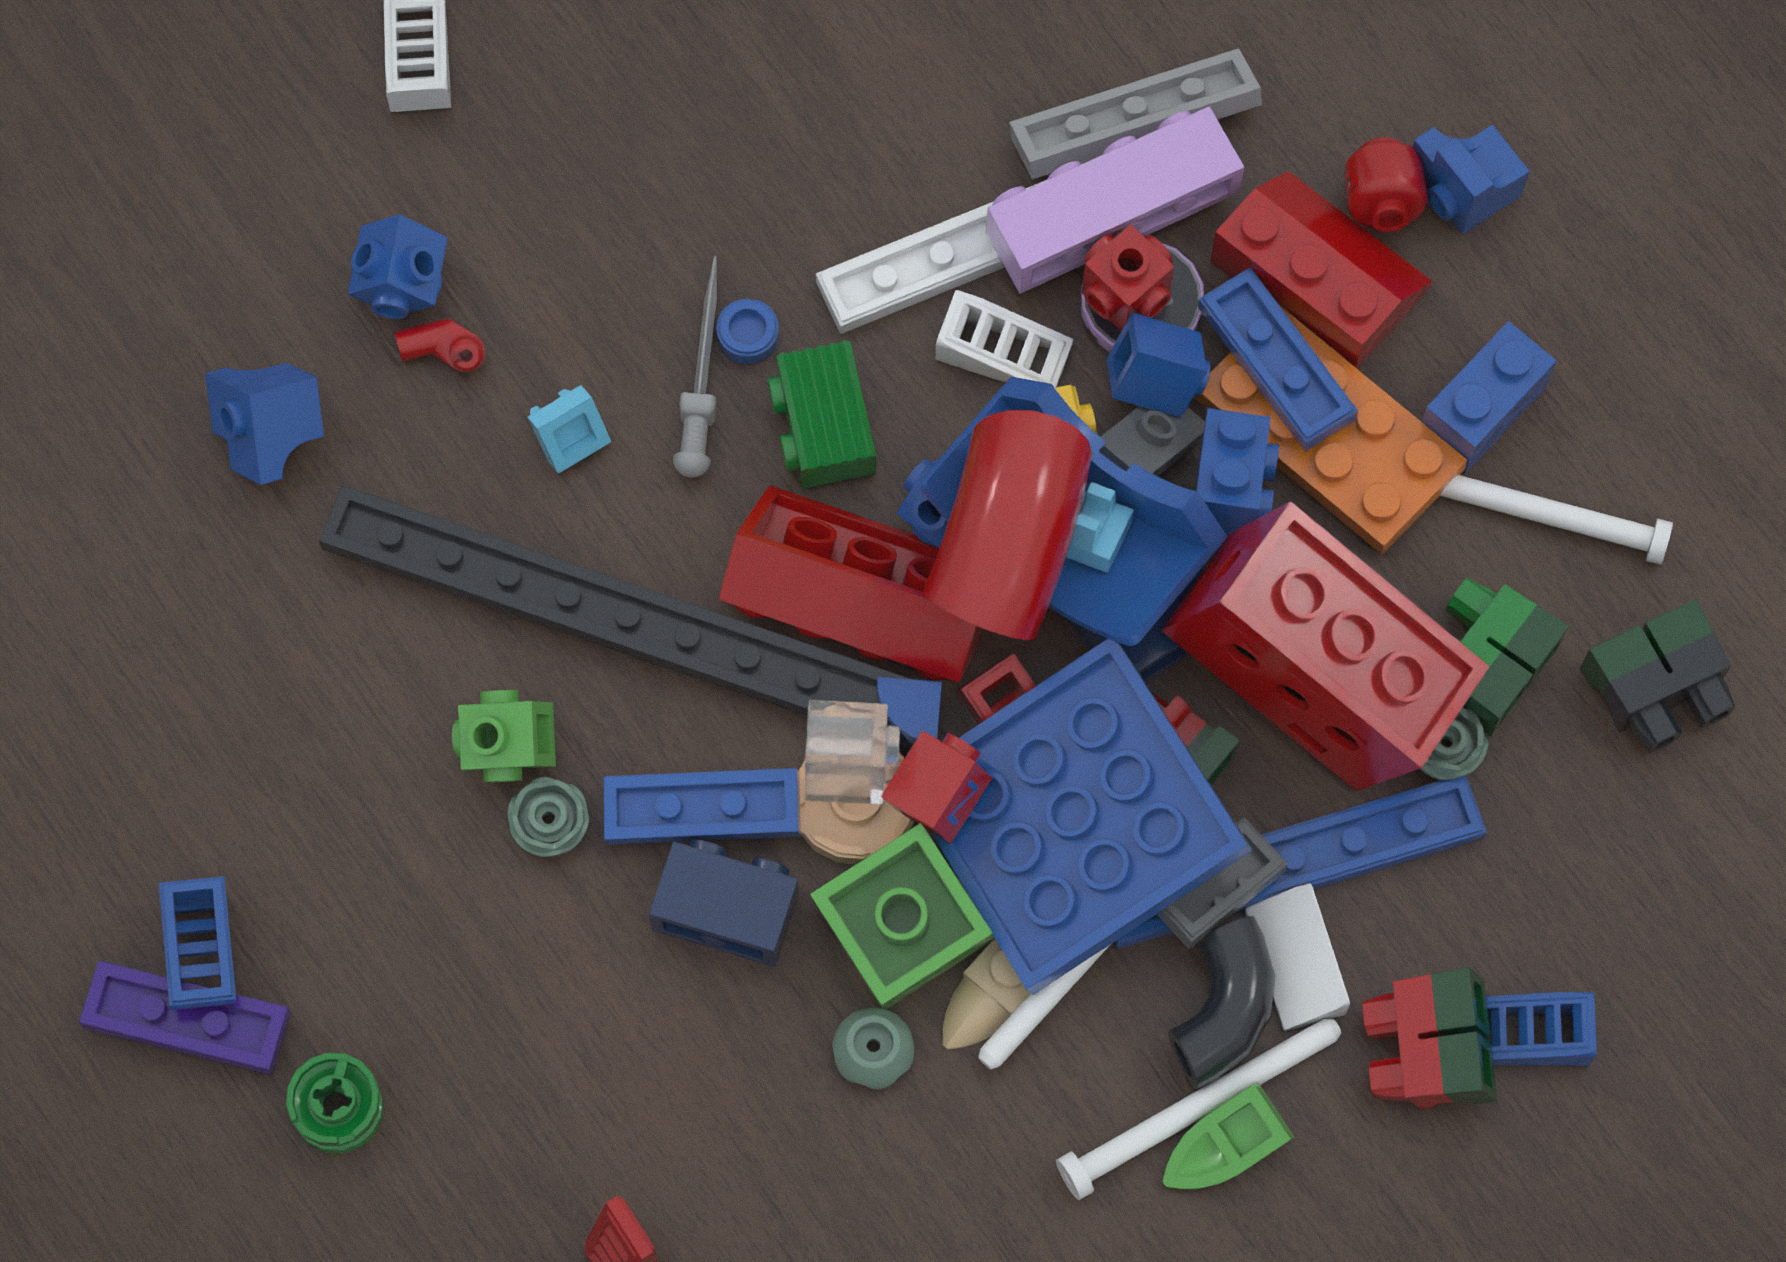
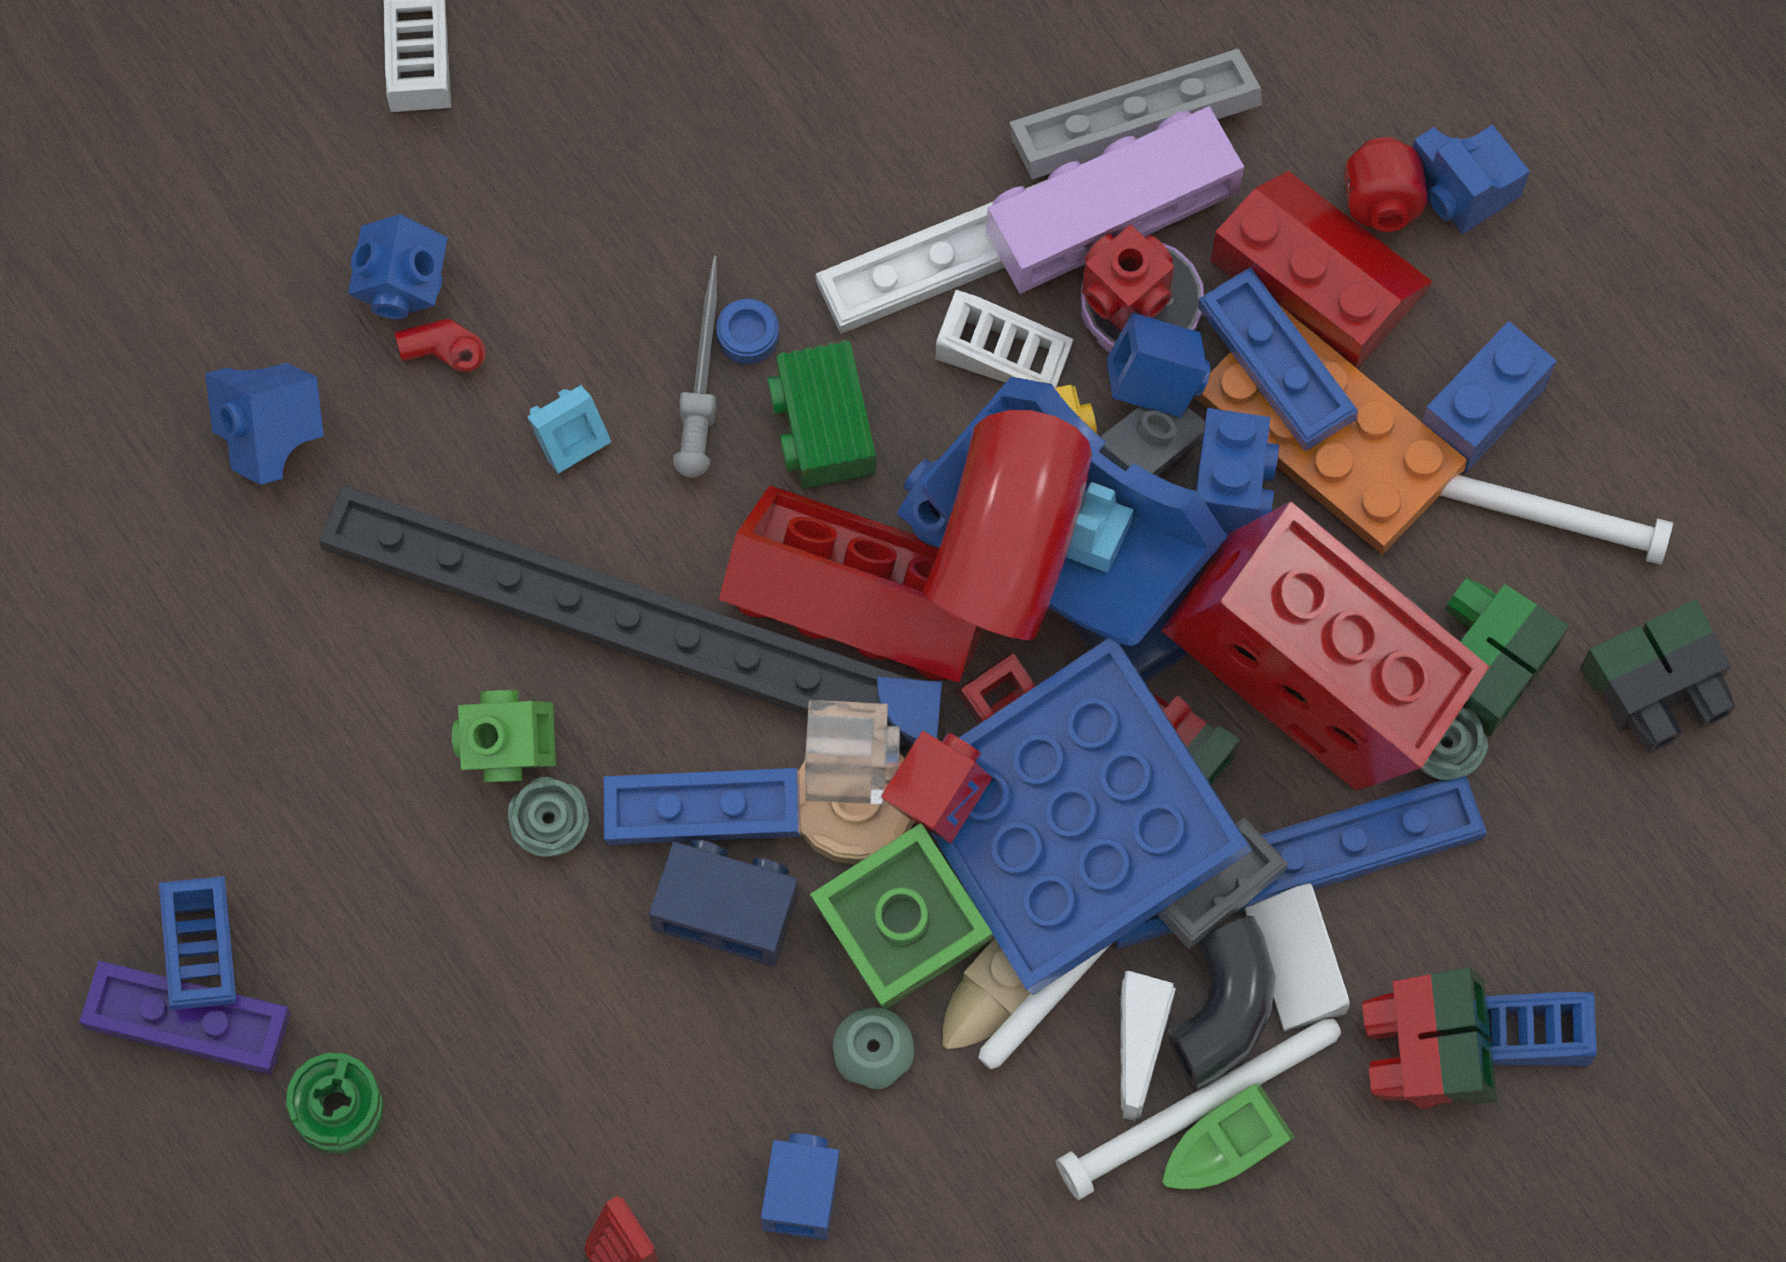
(800, 1187): none -> blue brick
(1144, 1017): none -> white slope

